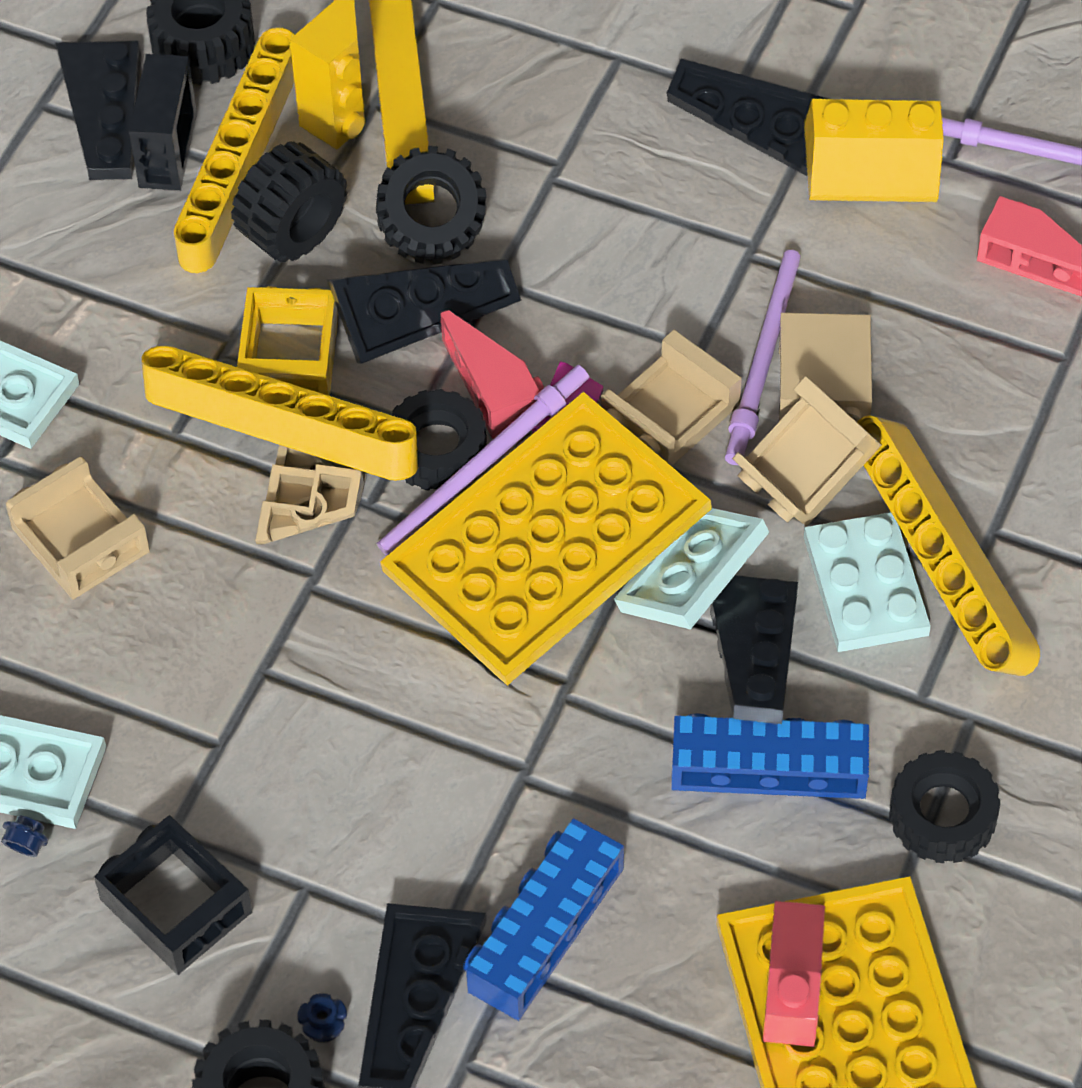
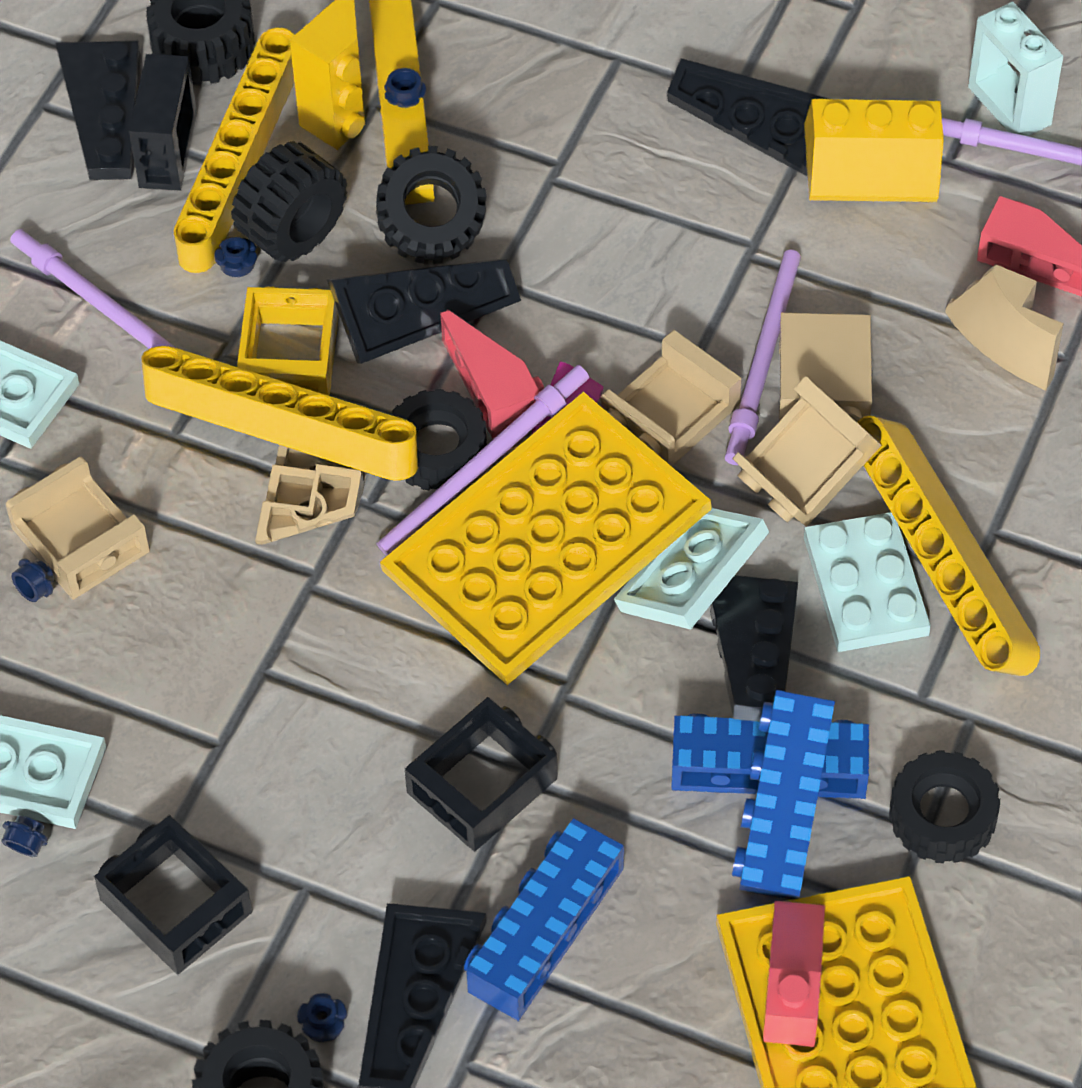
(33, 579): none -> dark blue plate
(50, 262): none -> lavender bar
(236, 264): none -> dark blue plate
(404, 88): none -> dark blue plate
(451, 807): none -> black window
(786, 795): none -> blue brick
(1000, 323): none -> tan slope
(1018, 102): none -> light aqua window

